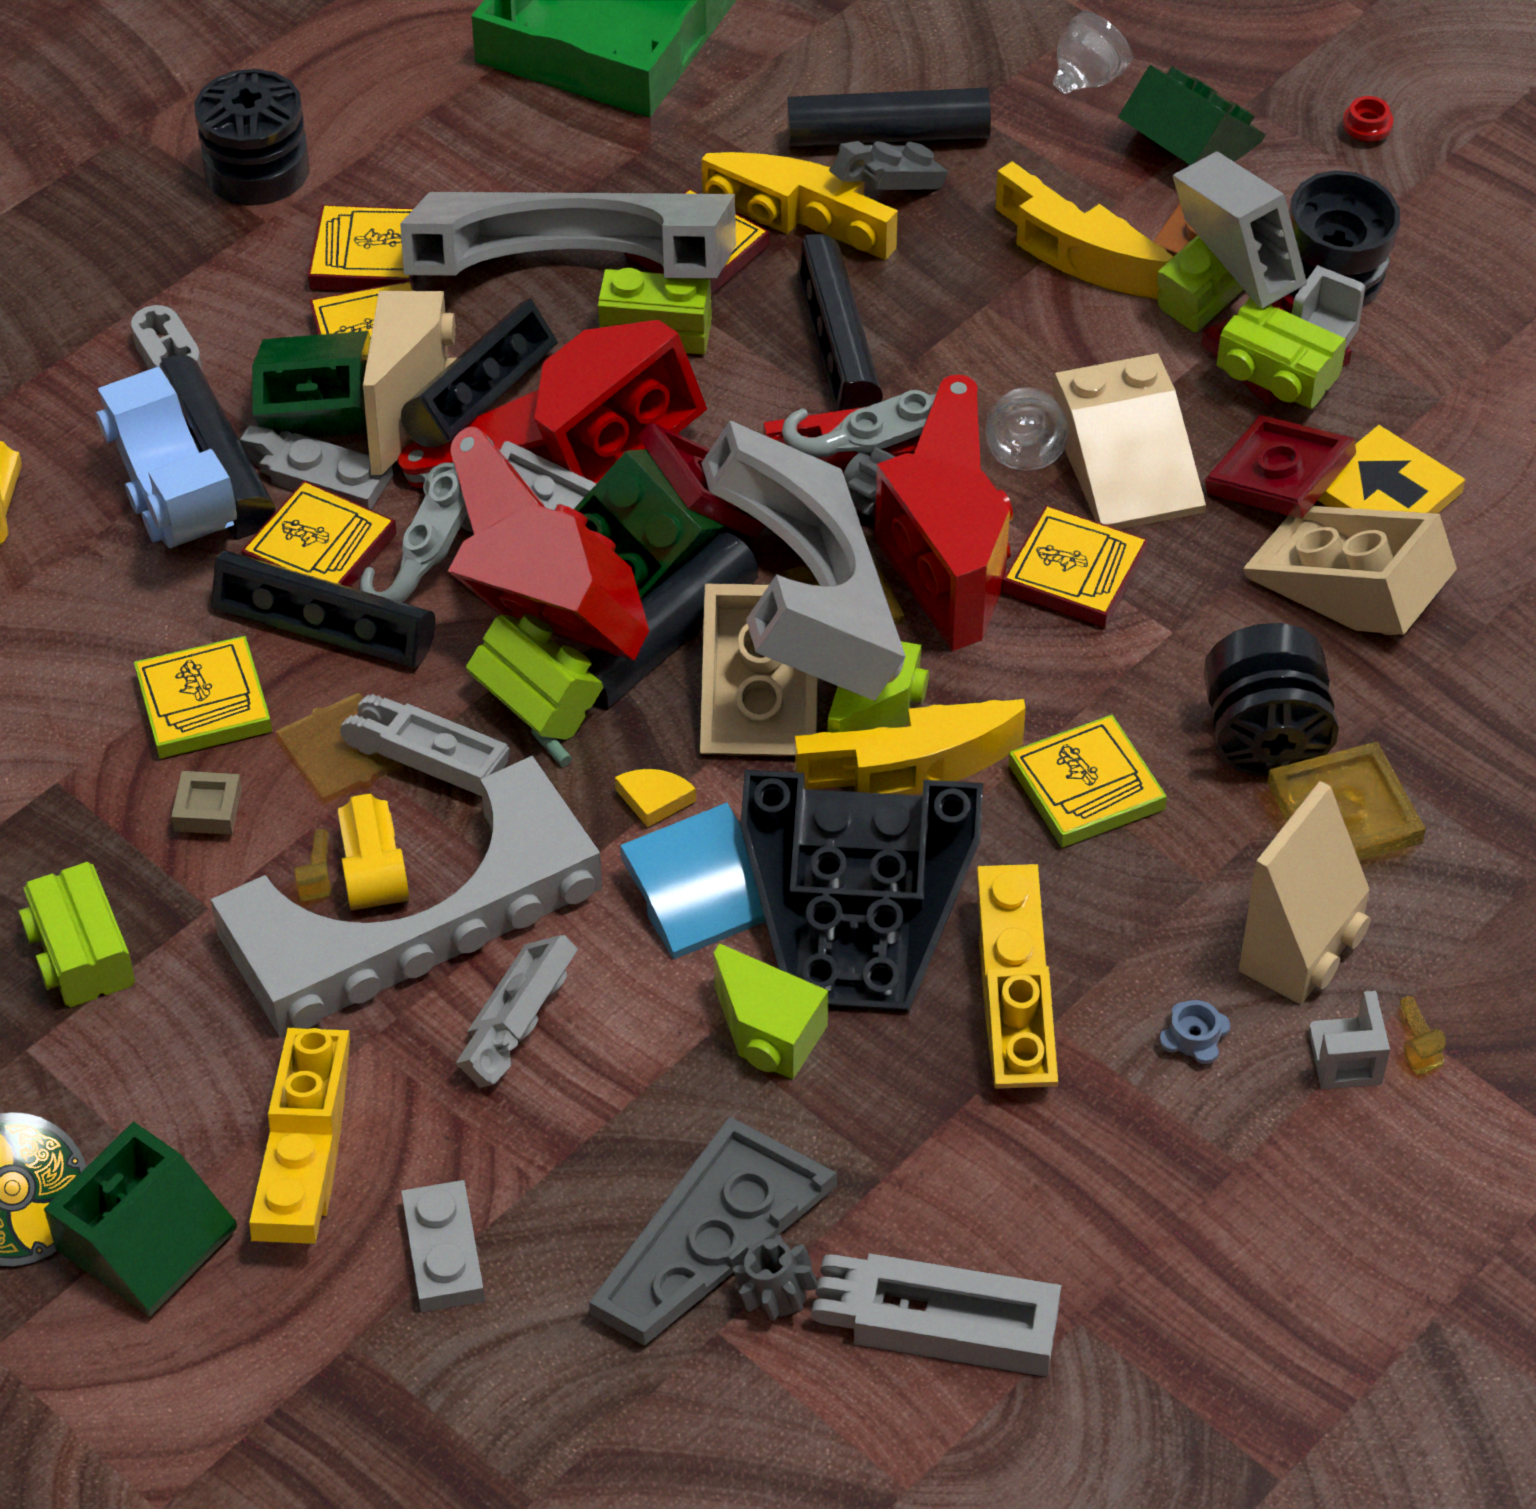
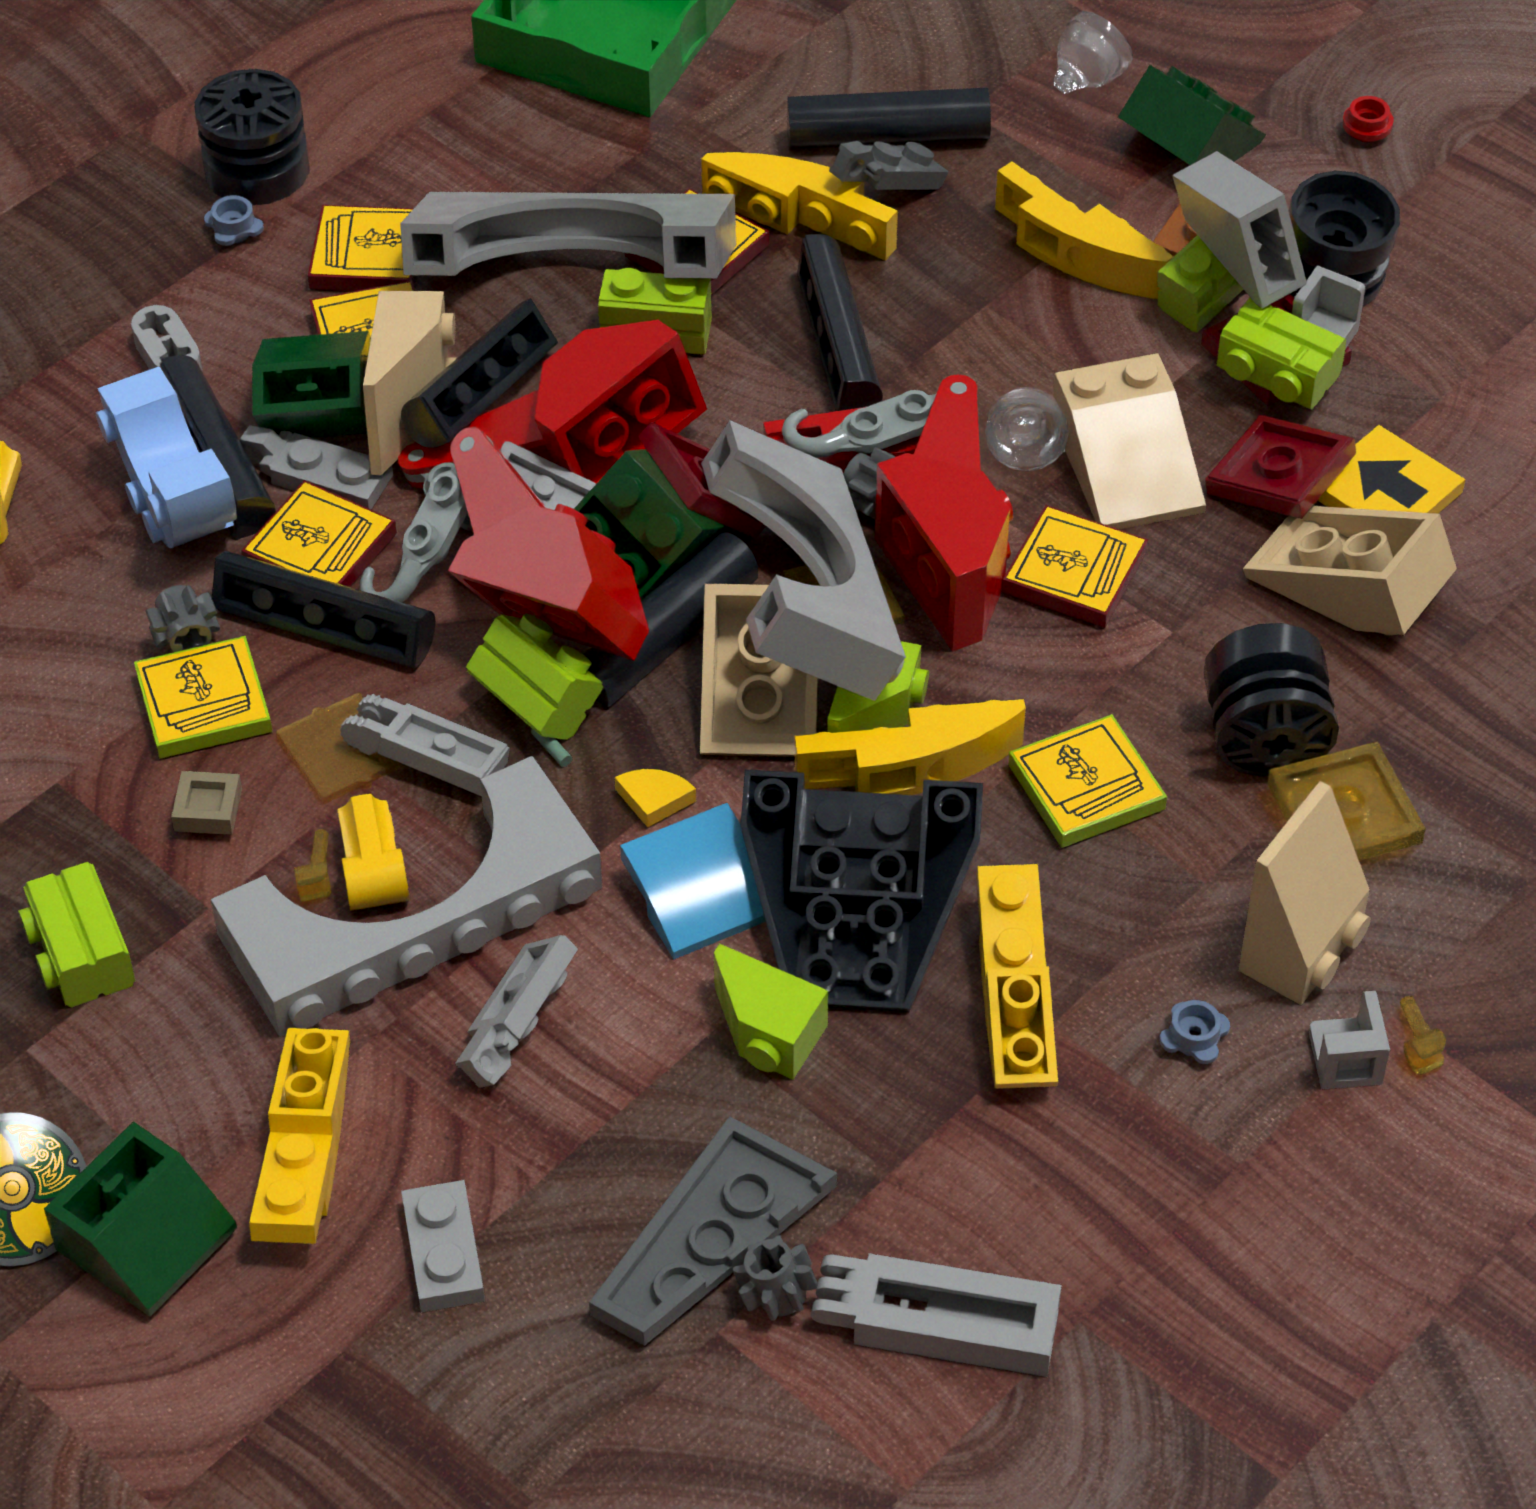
(182, 618): none -> dark grey gear
(233, 220): none -> sand blue plate

